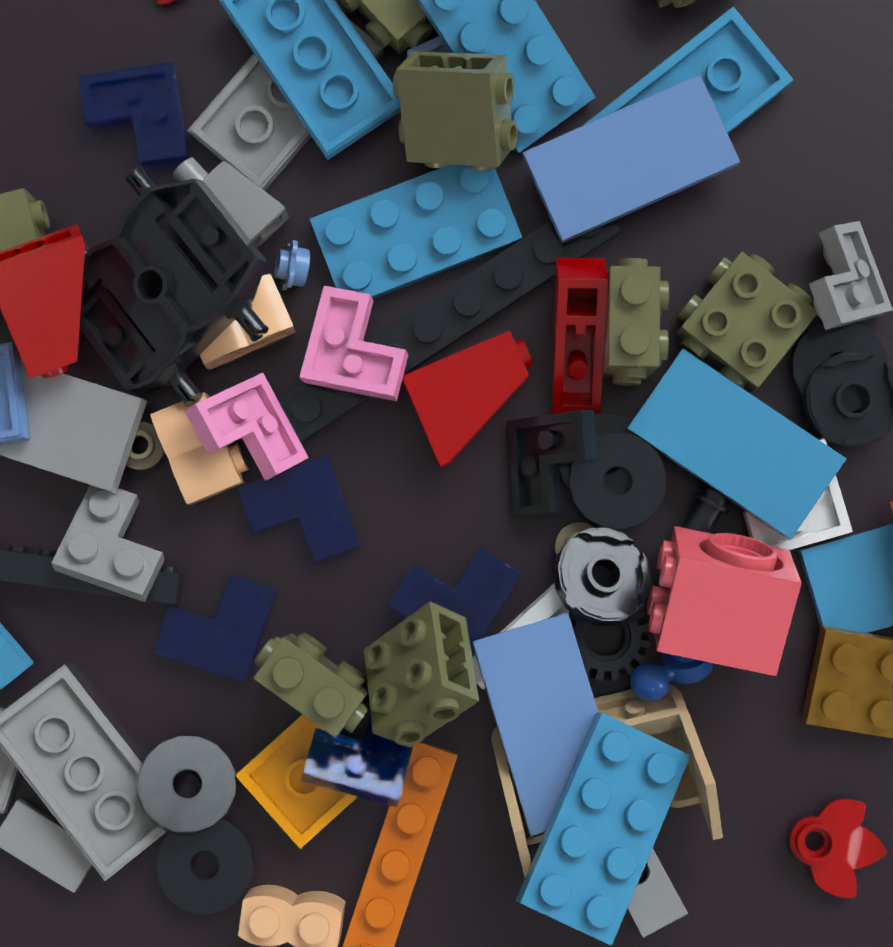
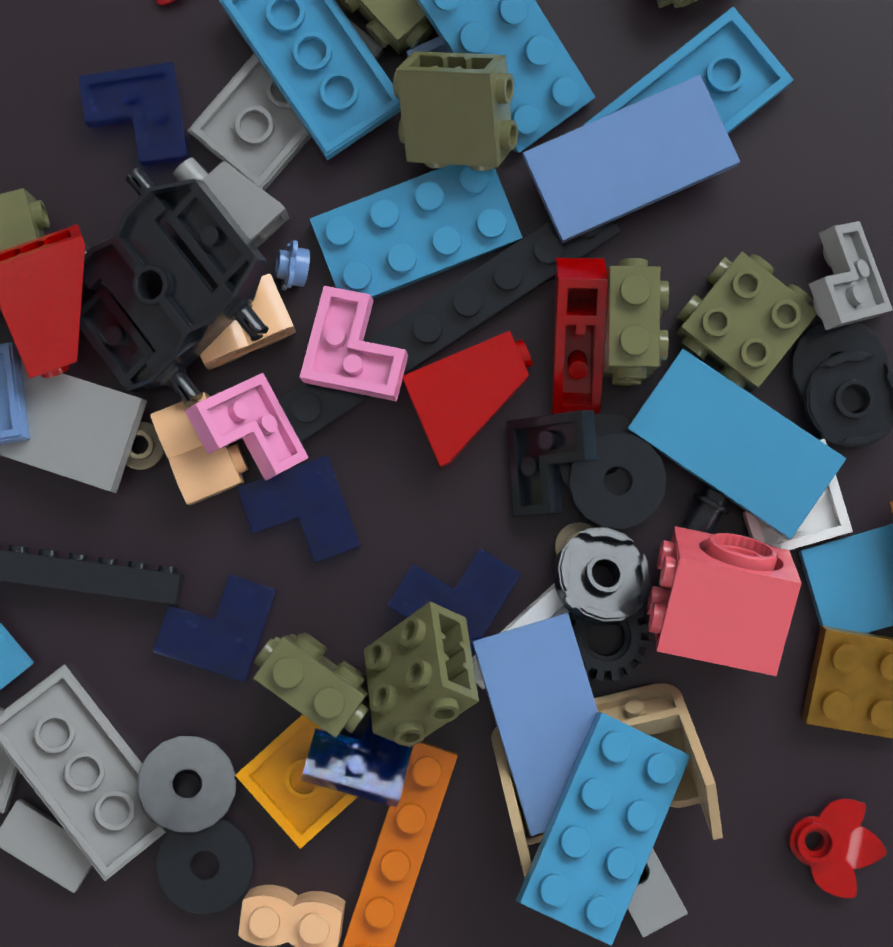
(96, 547): light grey plate -> none
(652, 681): blue plate -> none

